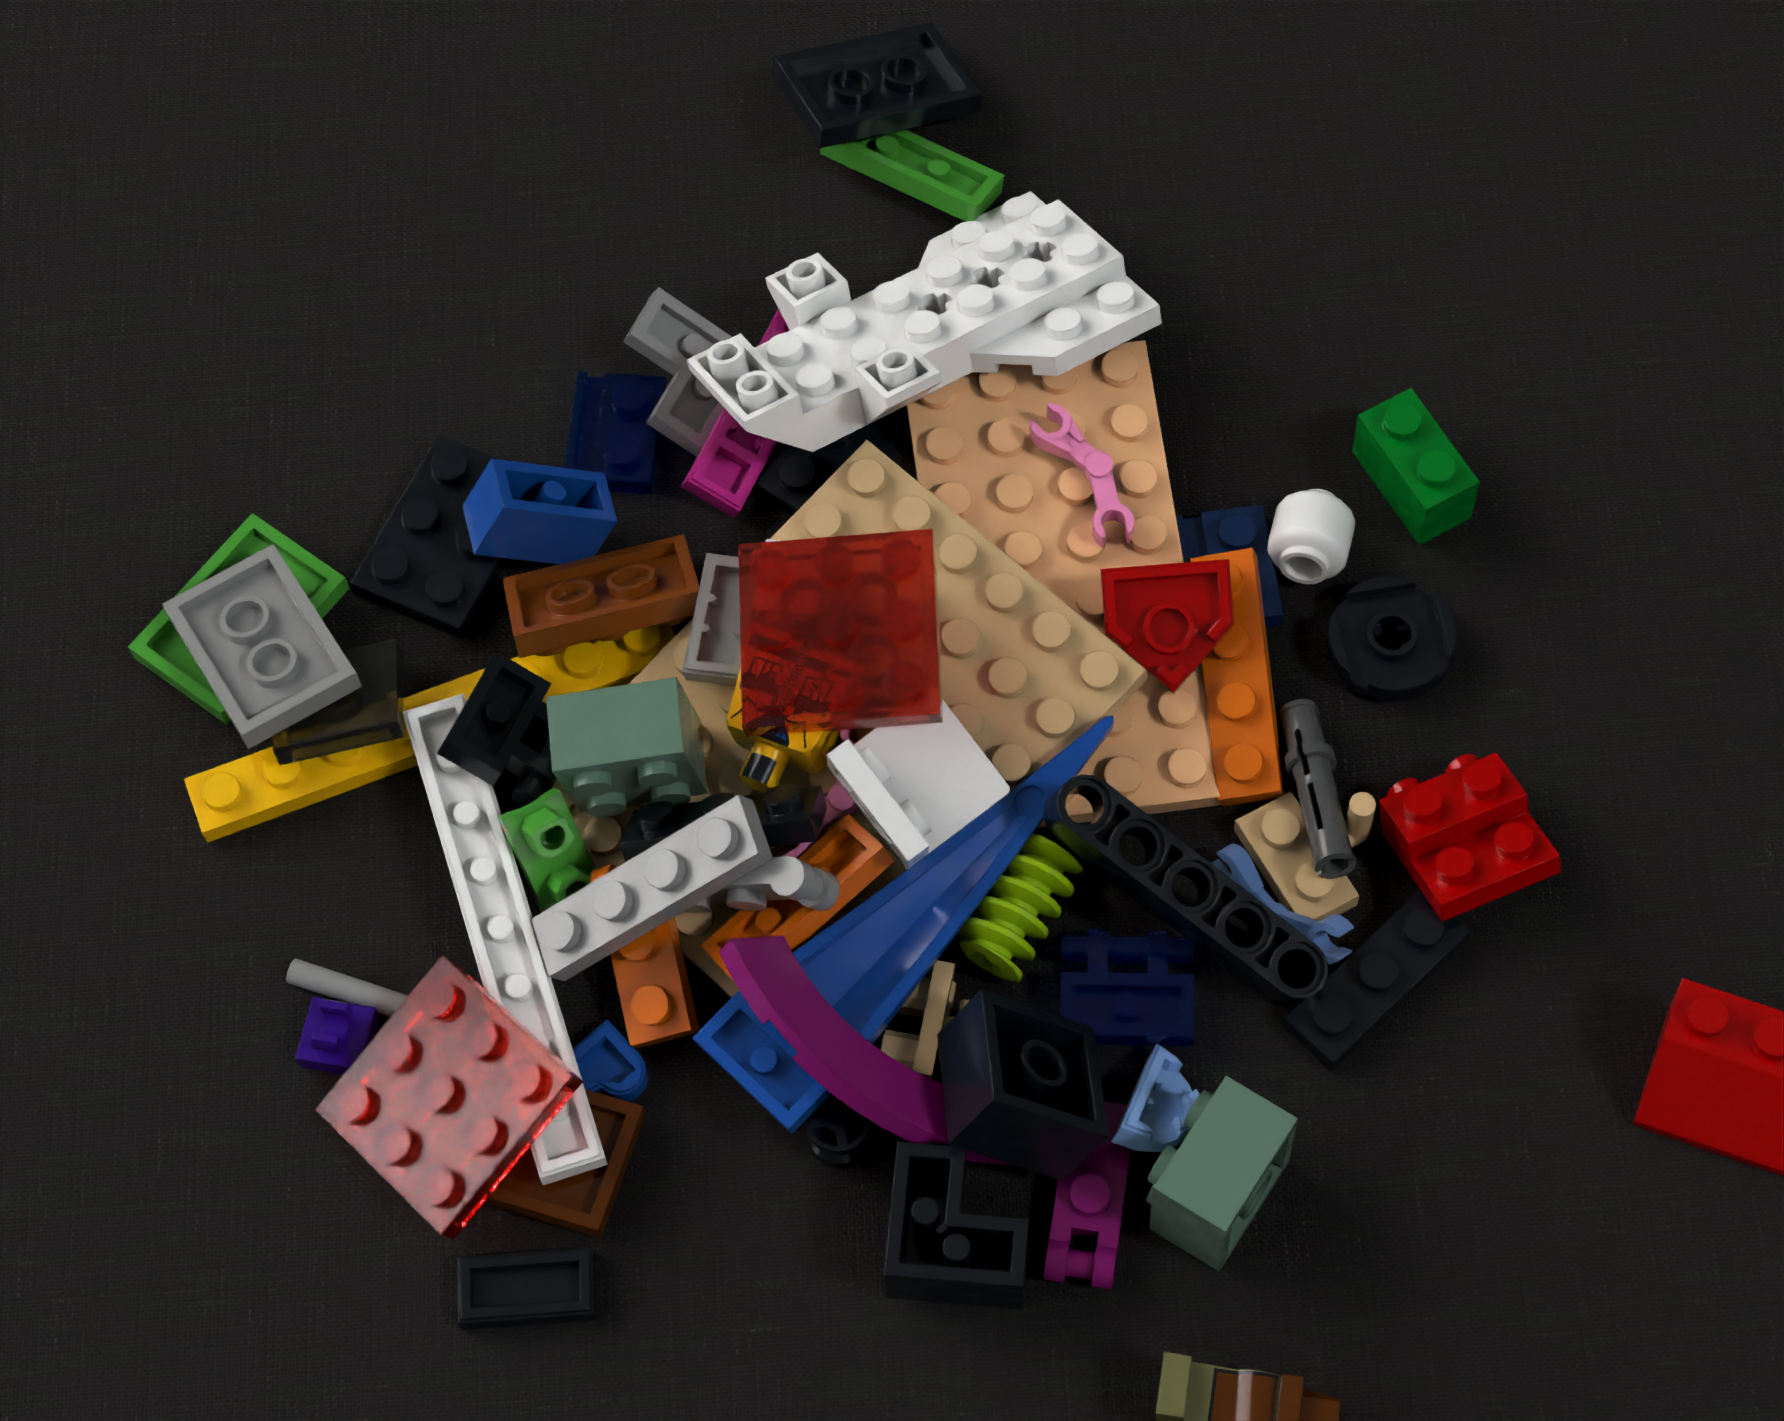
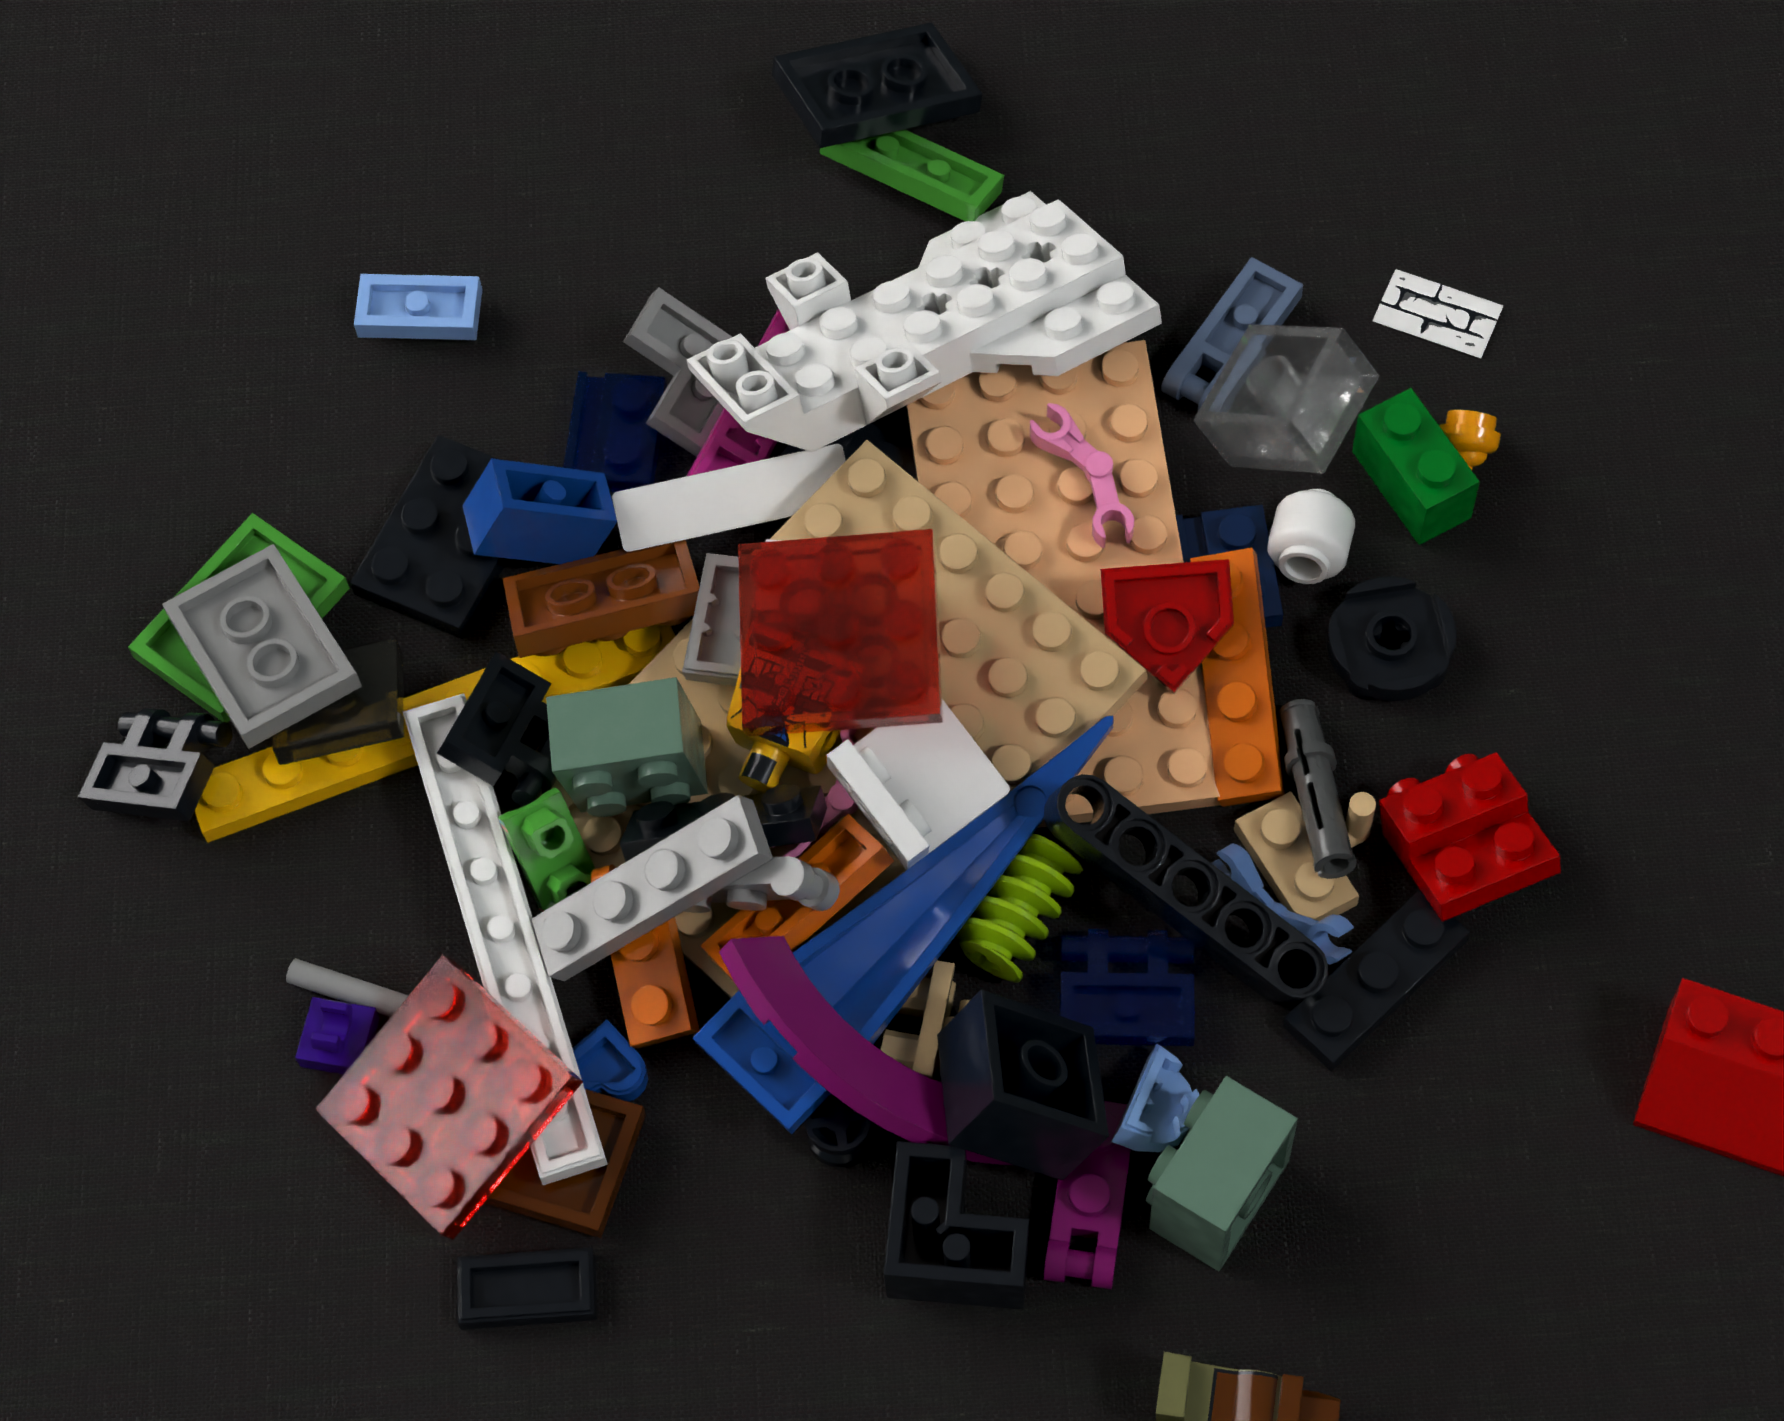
(150, 779): none -> black plate
(418, 307): none -> light blue plate
(722, 498): none -> white sticker
(1256, 298): none -> sand blue plate
(1286, 398): none -> clear brick
(1438, 313): none -> white sticker
(1472, 435): none -> light orange plate

